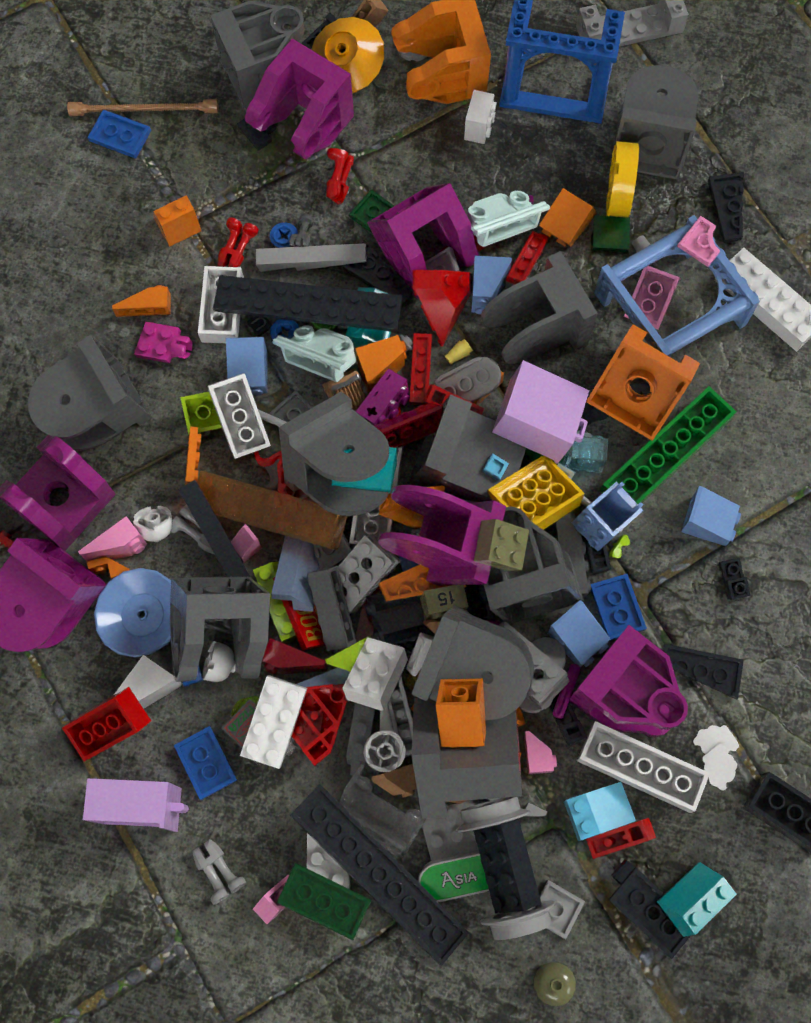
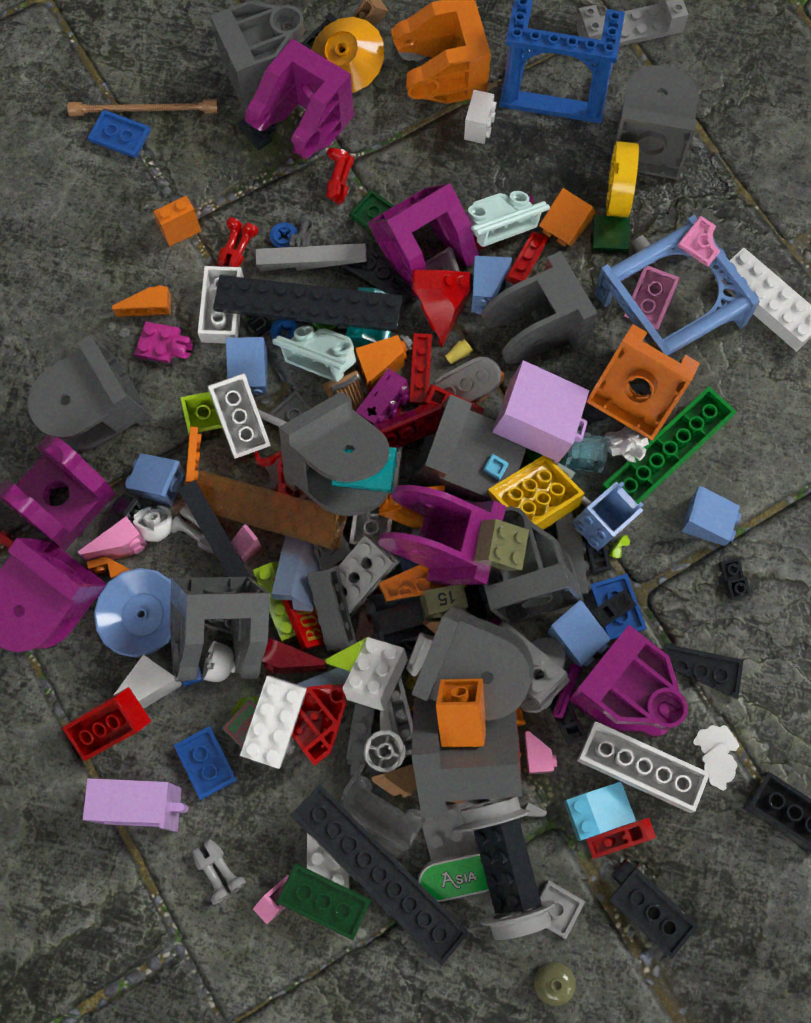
(126, 506): none -> black slope
(155, 479): none -> medium blue slope
(614, 608): none -> black slope
(627, 443): none -> white plate
(696, 899): teal slope -> none
(728, 204): black wing -> none

